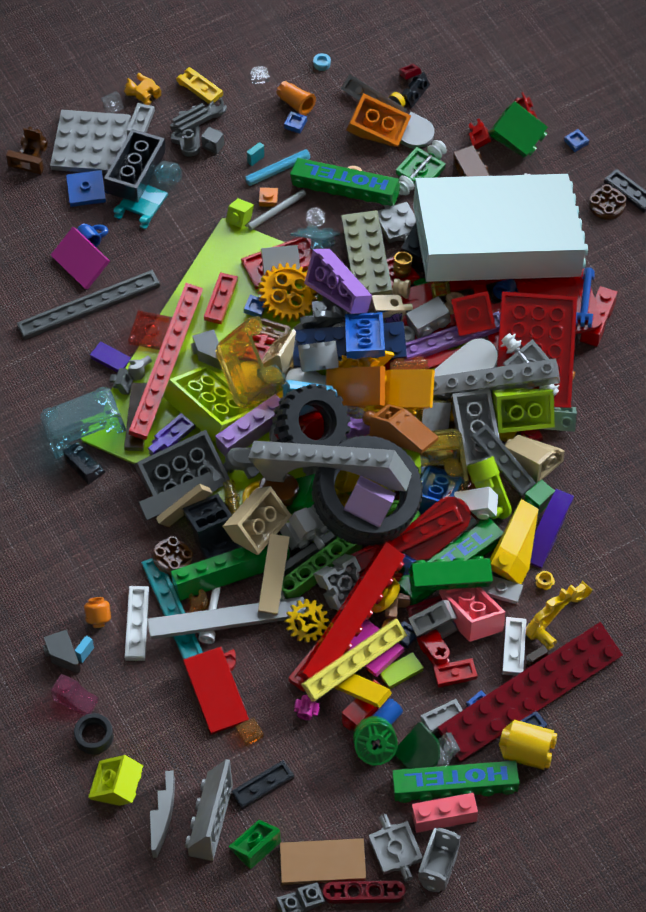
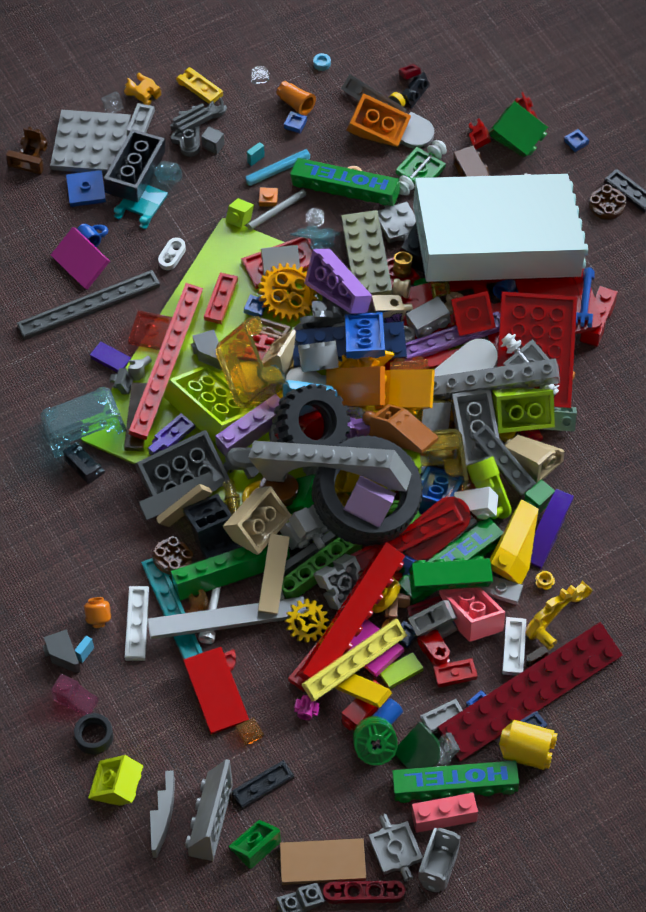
(171, 255): none -> white plate

